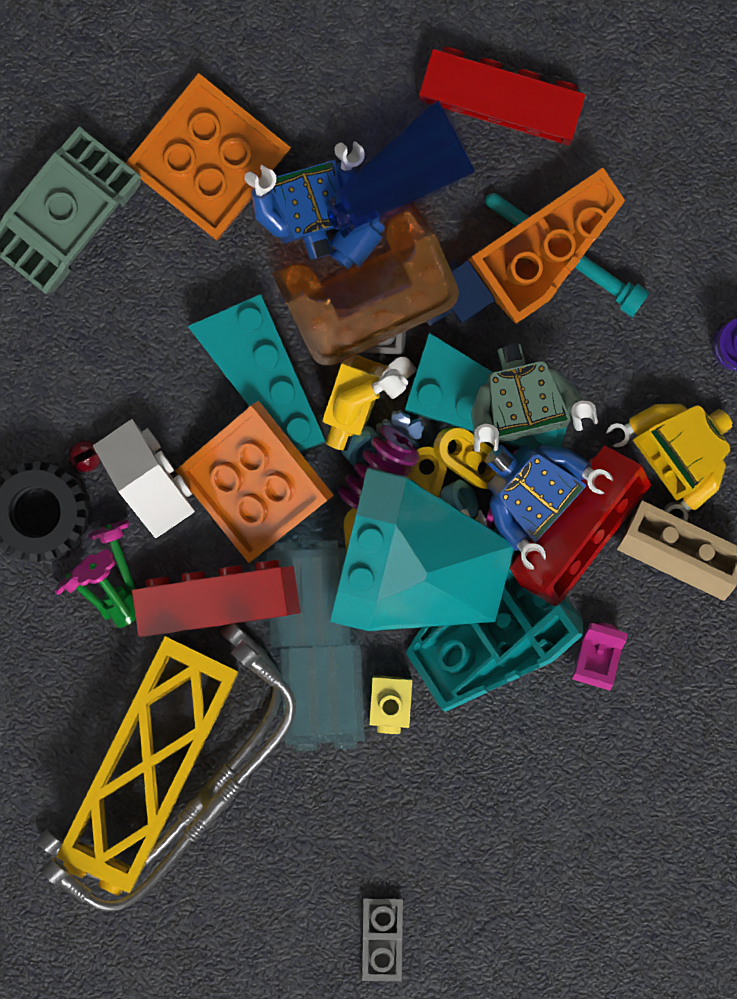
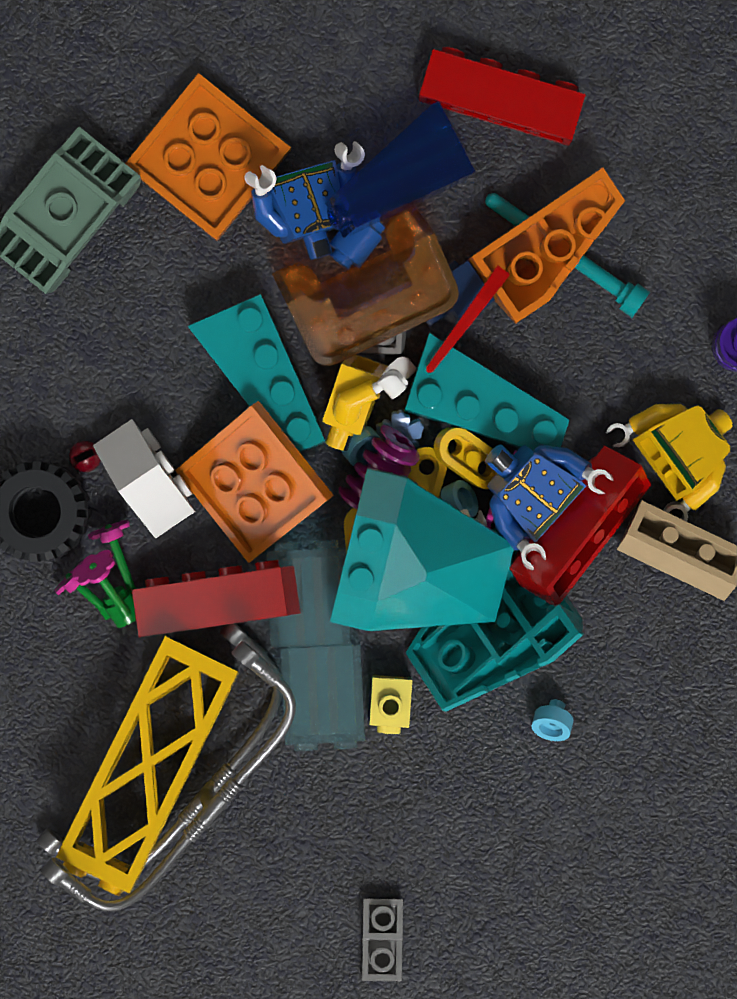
(486, 293): none -> red sticker
(525, 401): sand green torso -> none
(552, 721): none -> medium azure tile
(599, 655): dark pink bracket -> none

